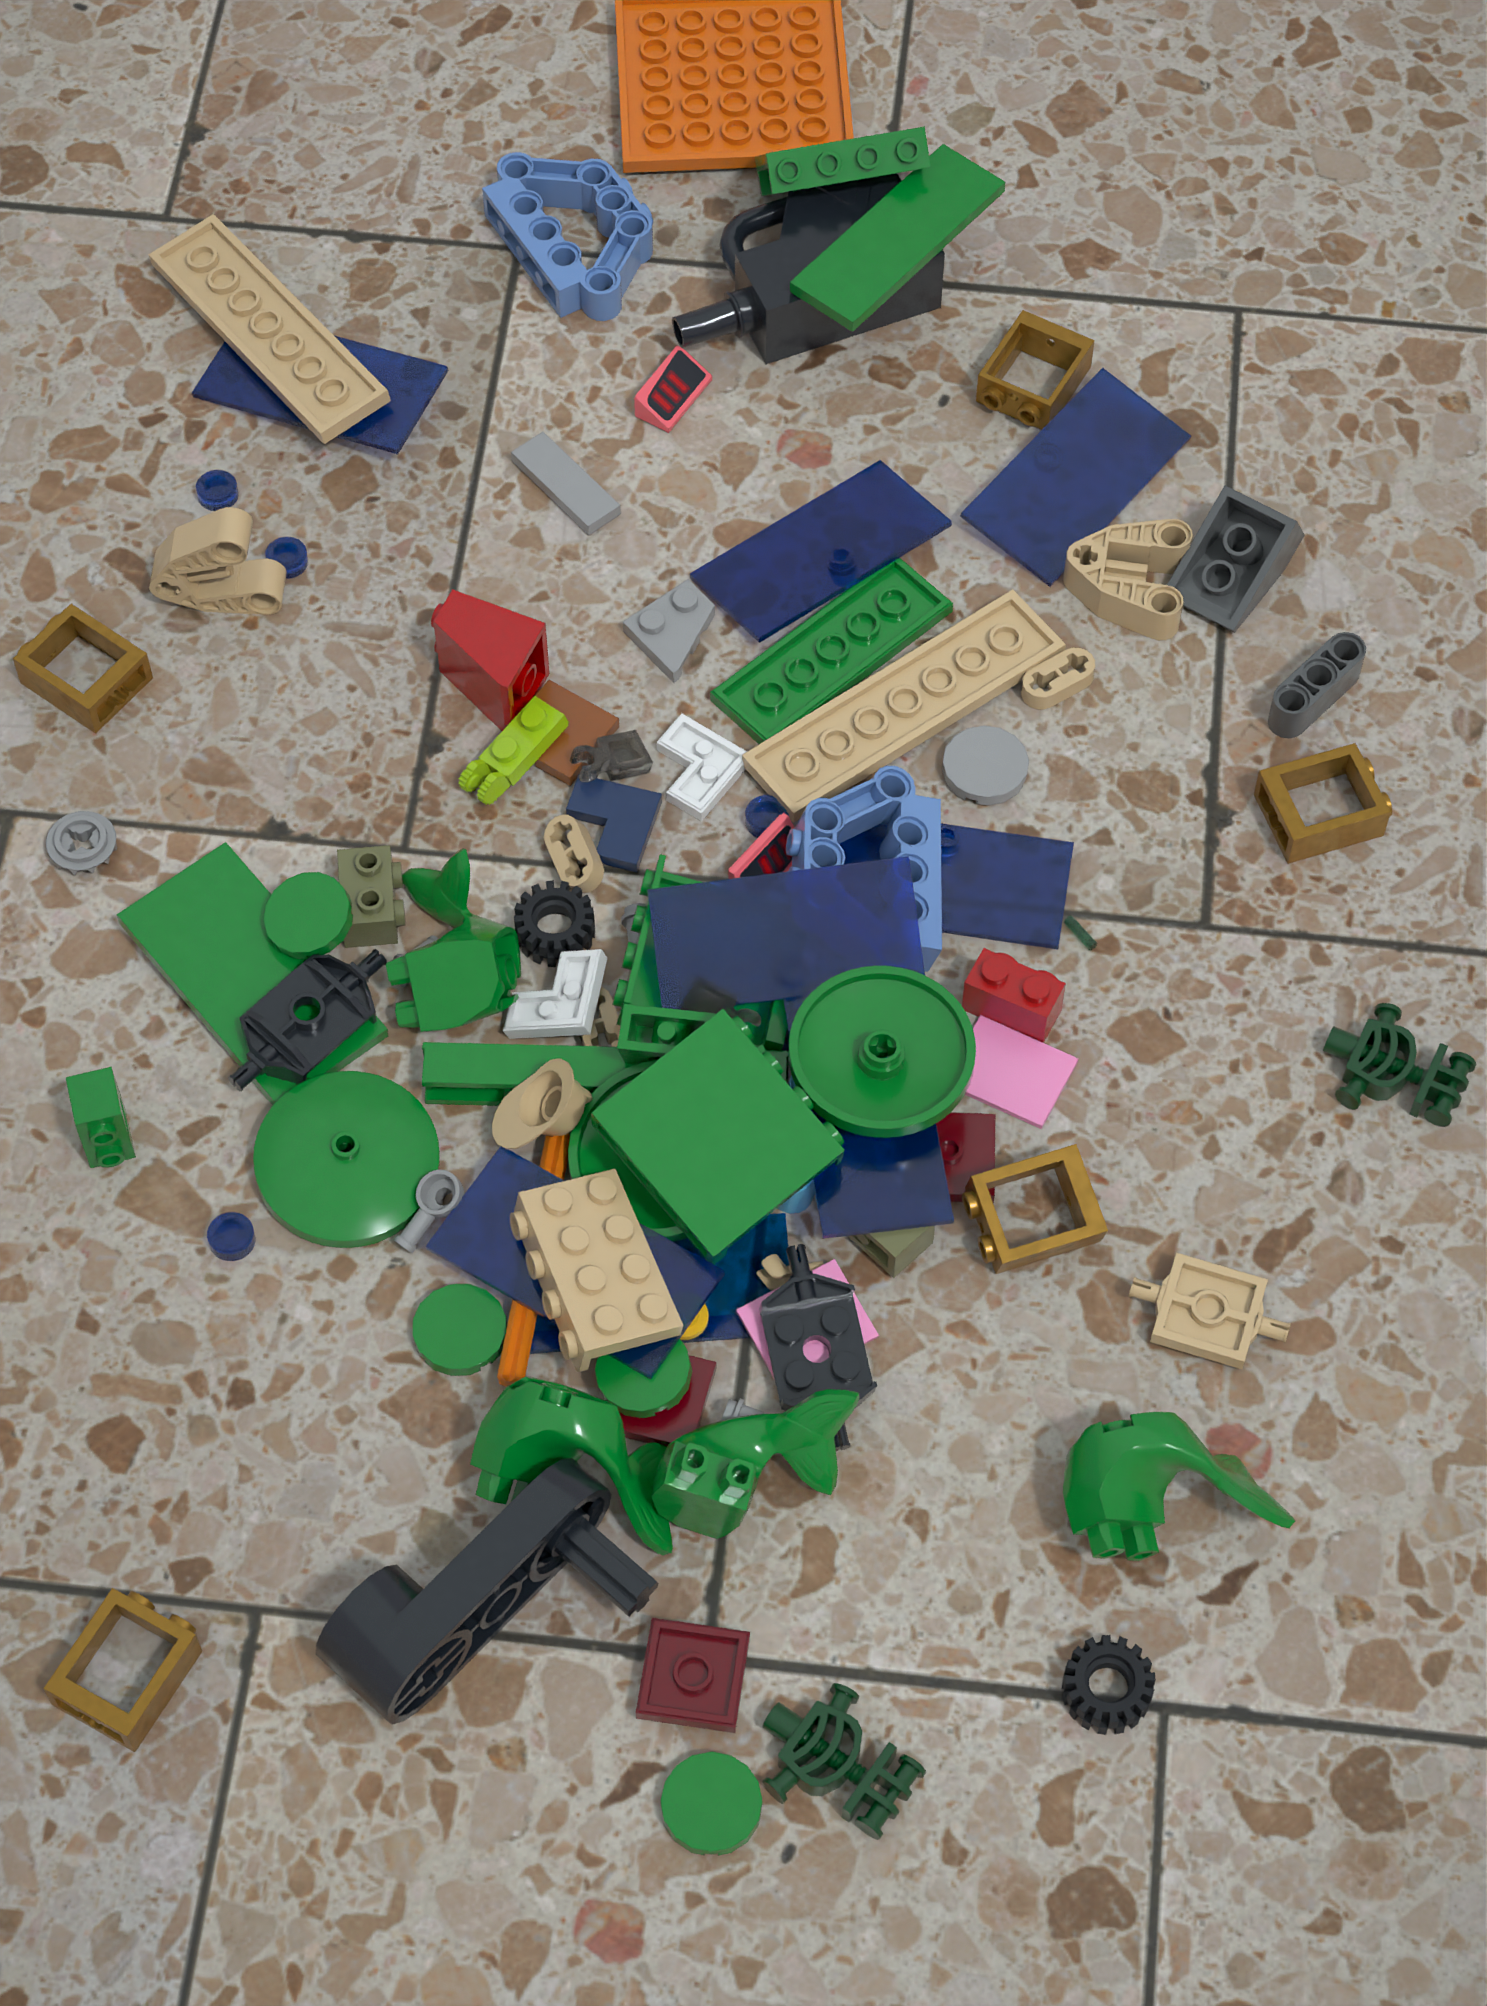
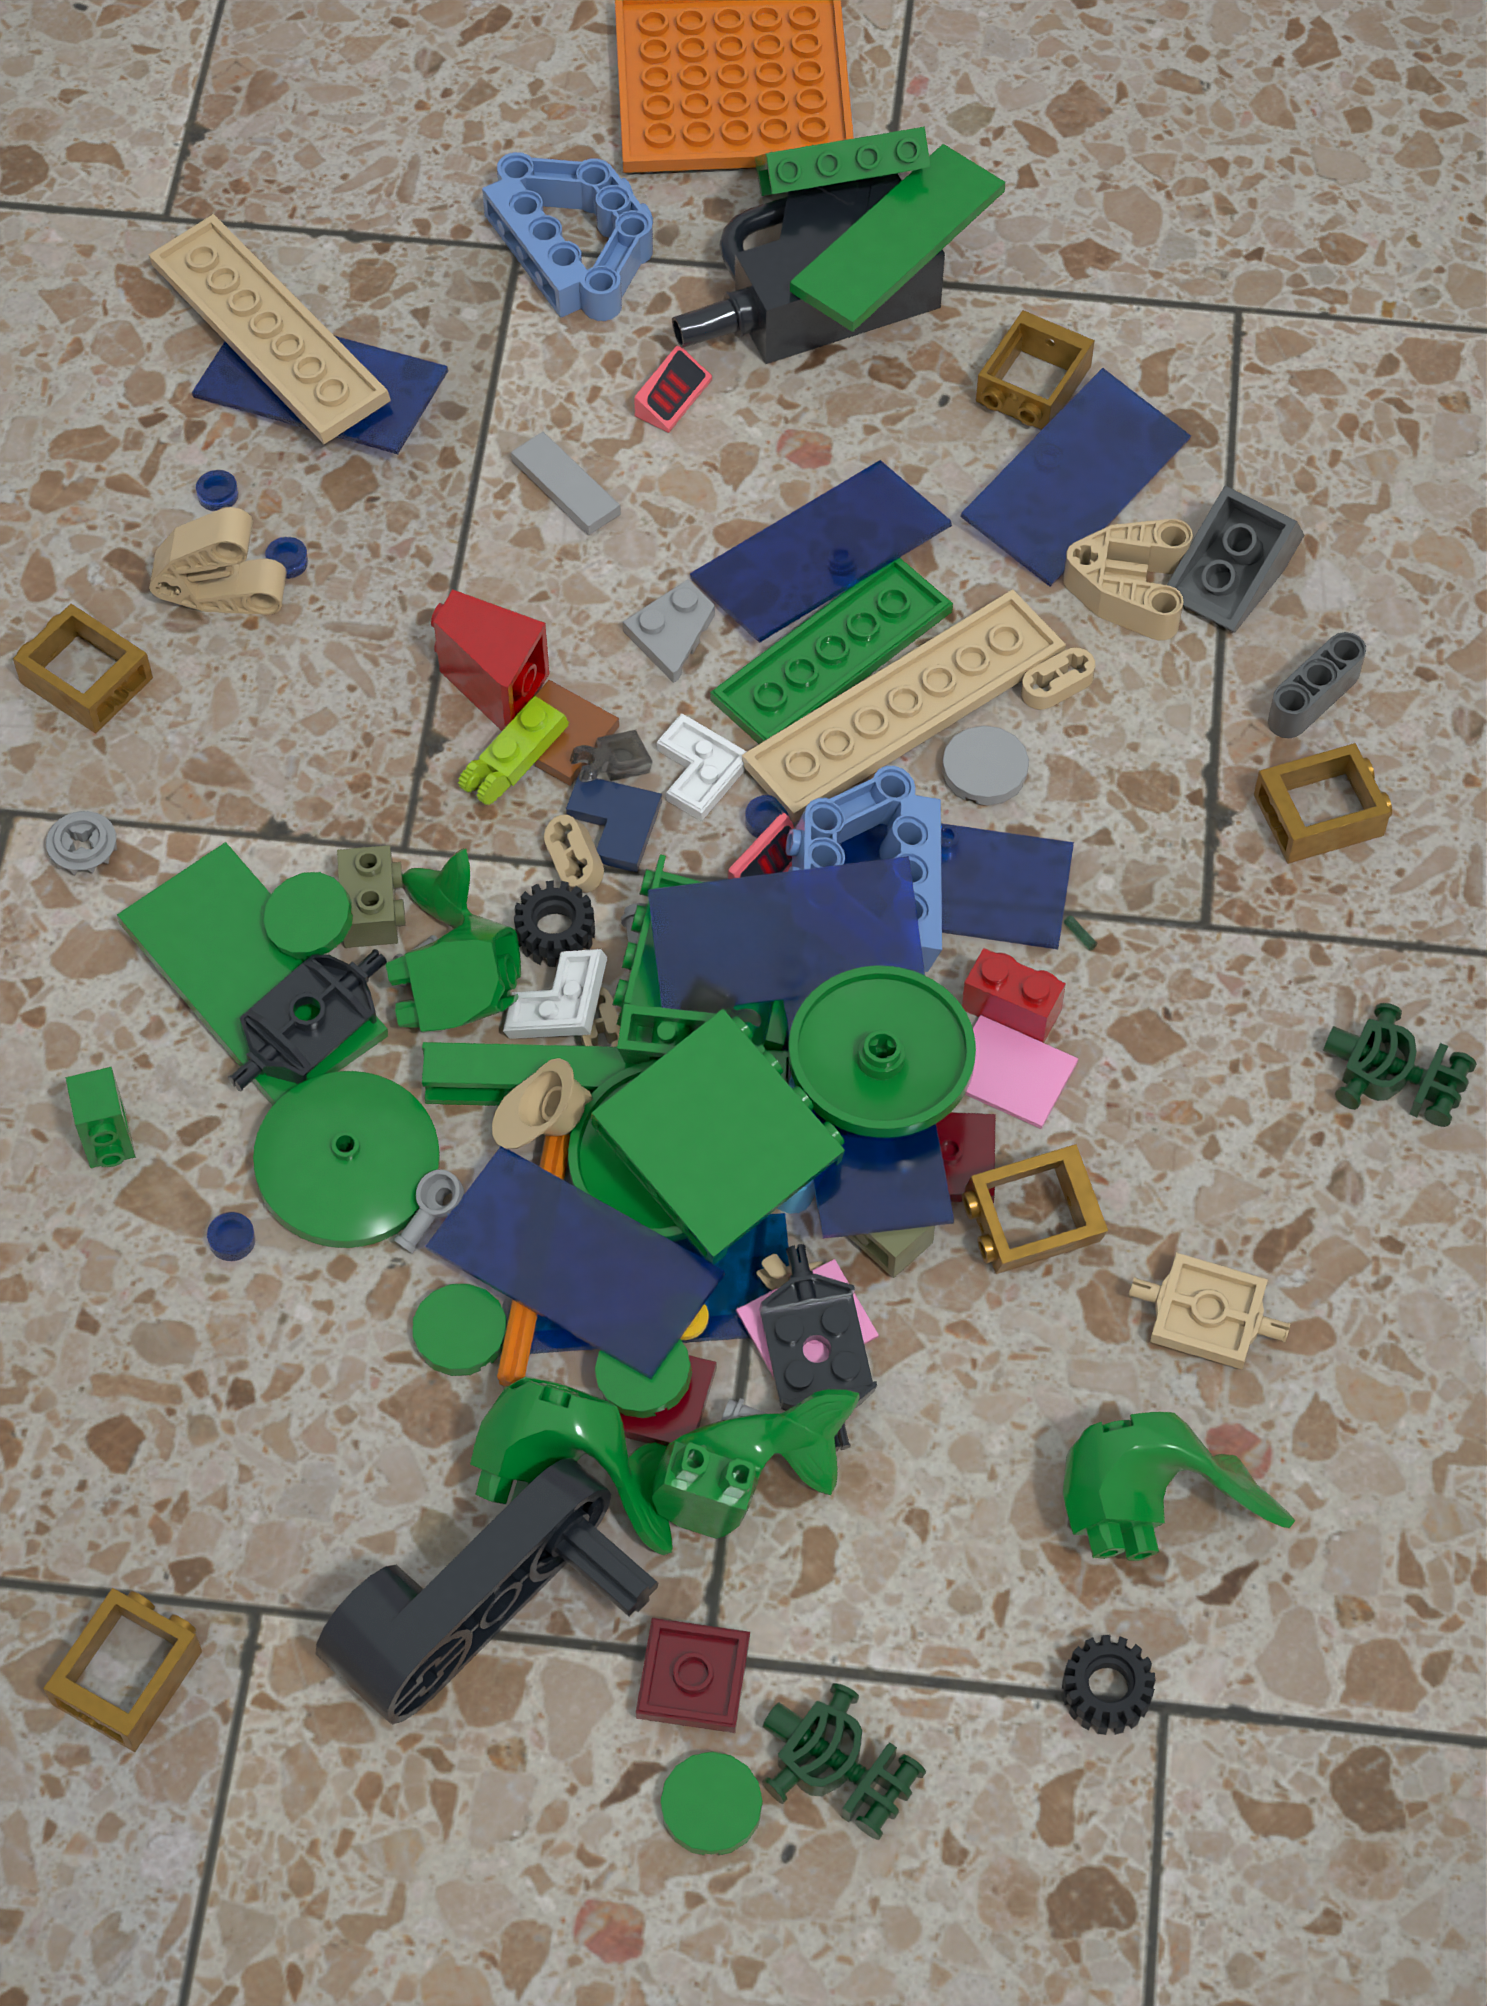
(593, 1267): tan bracket -> none

